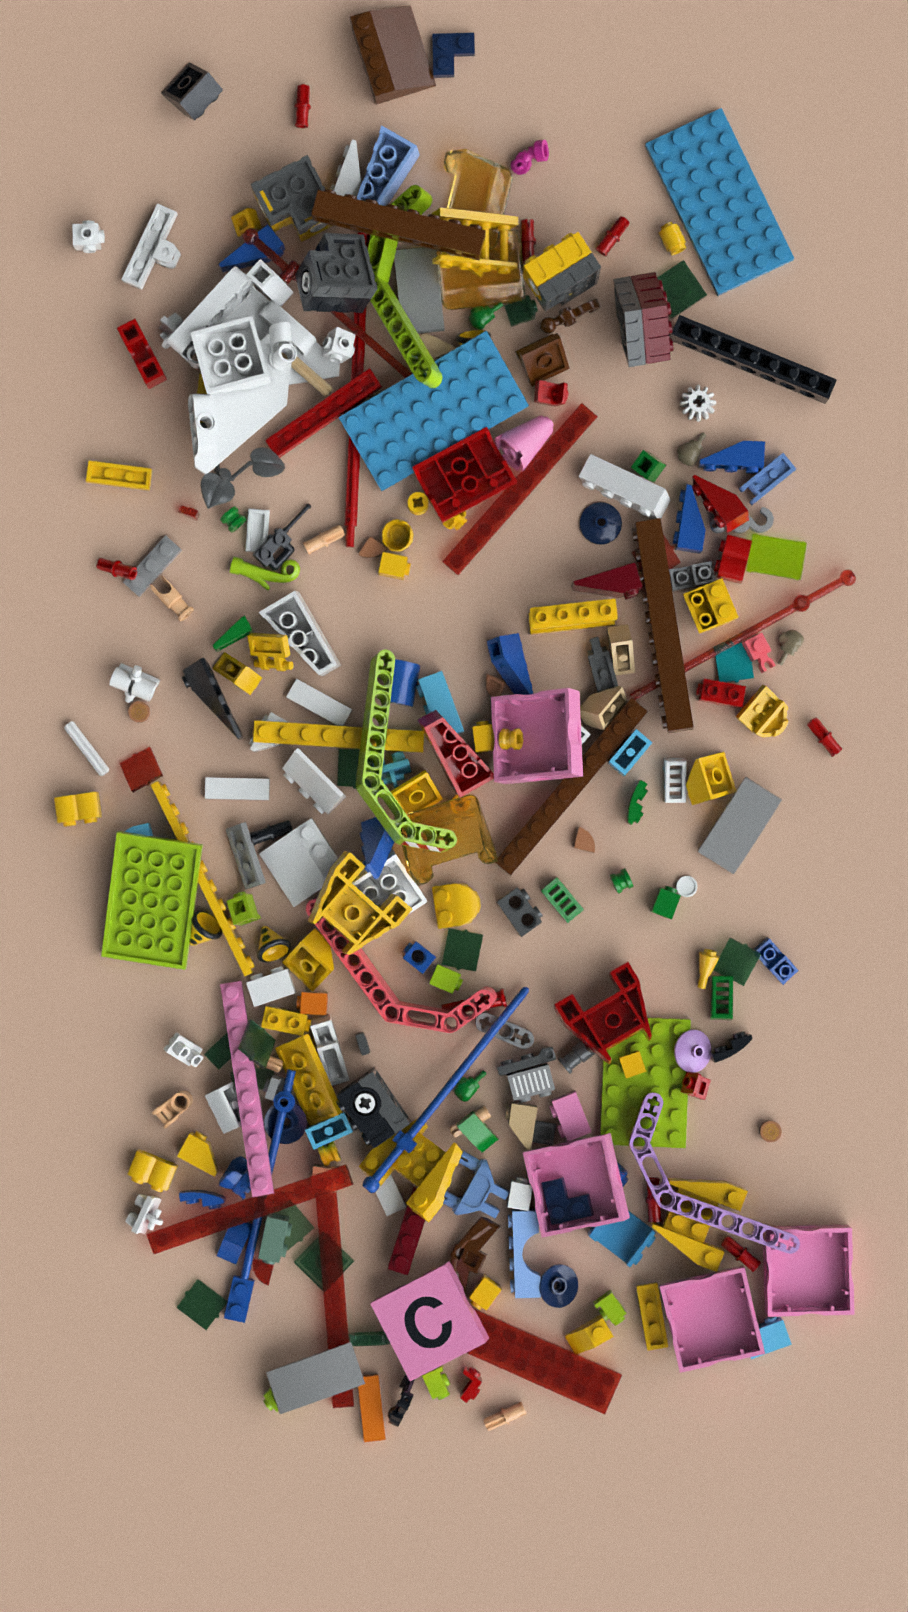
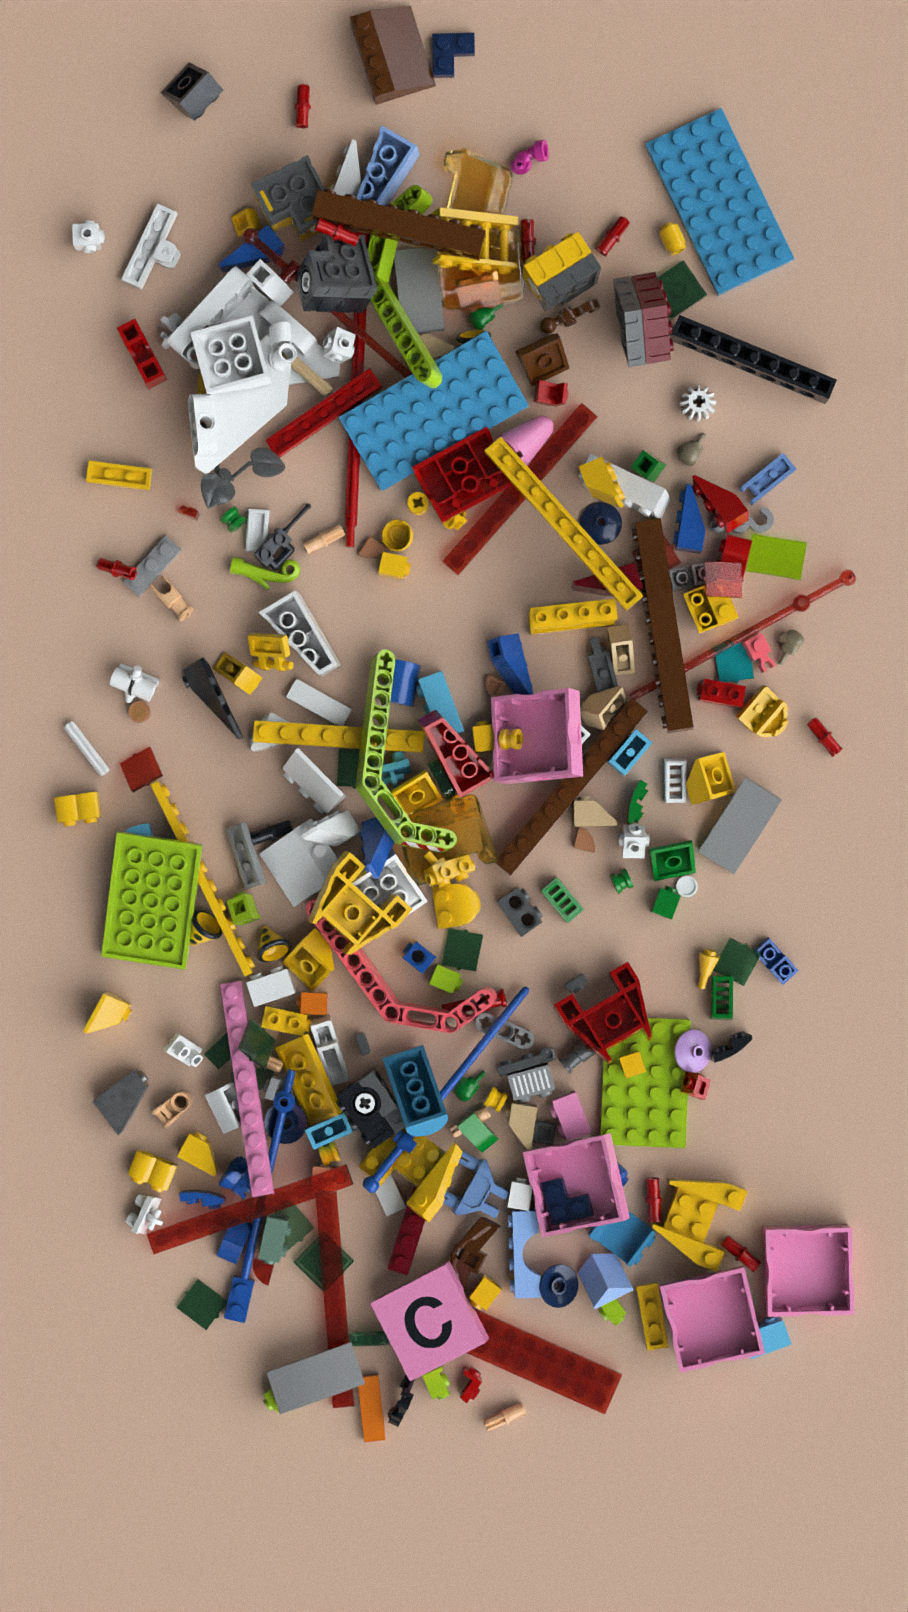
(108, 1012): none -> yellow slope
(122, 1100): none -> flat silver slope
(233, 634): green slope -> none
(237, 788): white tile -> none
(332, 829): none -> white slope
(337, 232): none -> red pin
(416, 1091): none -> dark azure brick
(441, 779): none -> clear green beam
(443, 871): none -> yellow brick
(479, 292): none -> clear orange brick
(495, 1099): none -> yellow wheel
(521, 311): clear green bracket -> none
(563, 523): none -> yellow plate
(576, 984): none -> dark grey plate
(589, 1335): yellow slope -> none
(591, 814): none -> tan slope
(599, 480): none -> yellow slope
(604, 1279): none -> light blue slope
(633, 841): none -> white brick
(672, 860): none -> green slope
(697, 1205): lavender beam -> none
(723, 579): none -> clear red piece
(741, 456): blue slope -> none
(770, 1131): nougat tile -> none

